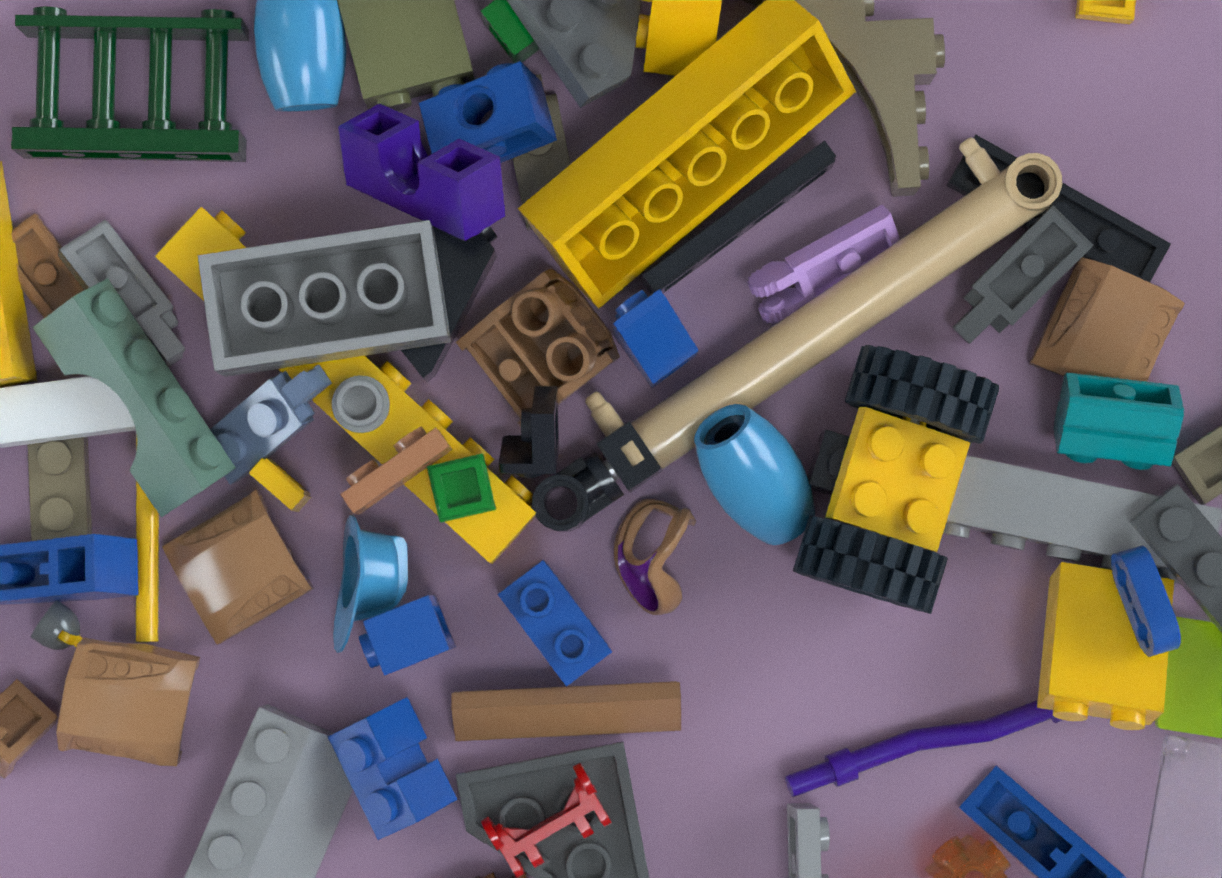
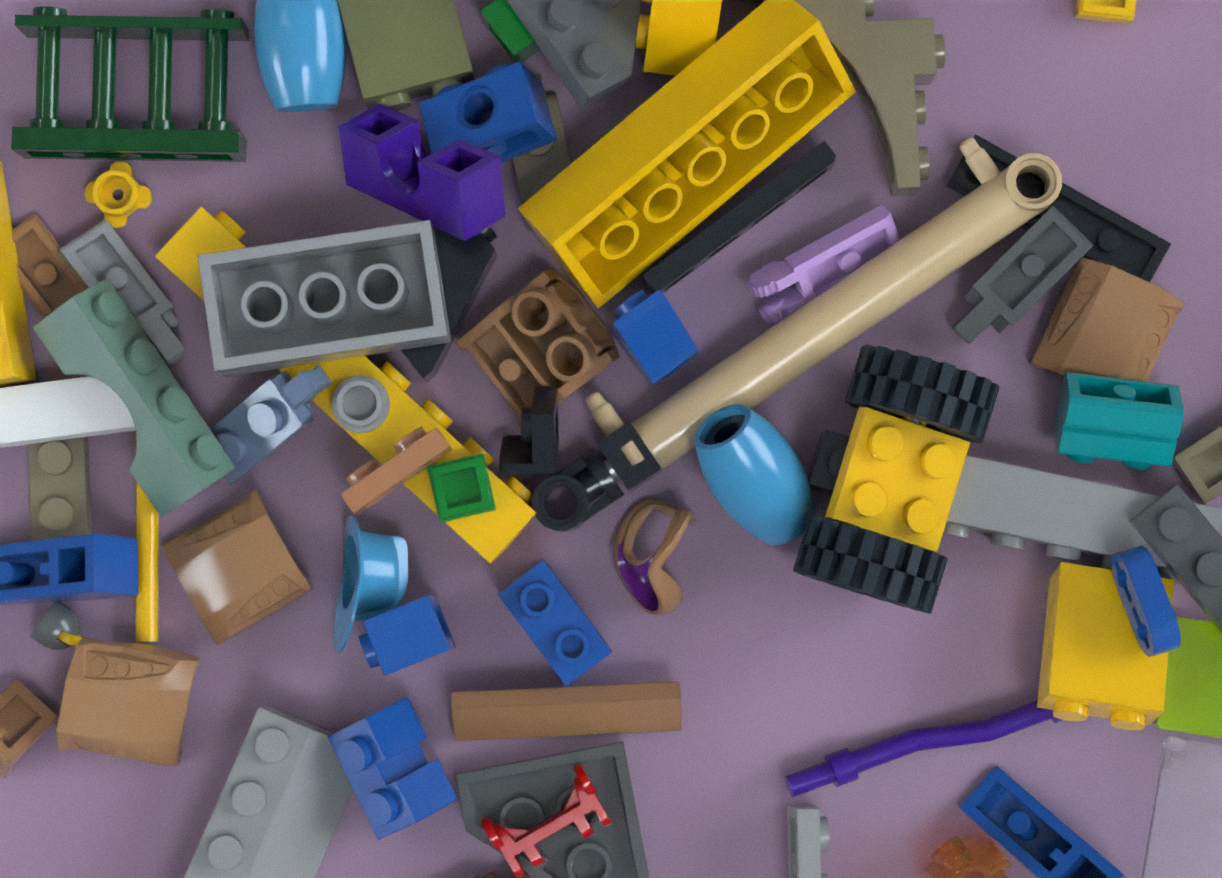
(102, 191): none -> yellow plate
(280, 484): yellow tile -> none

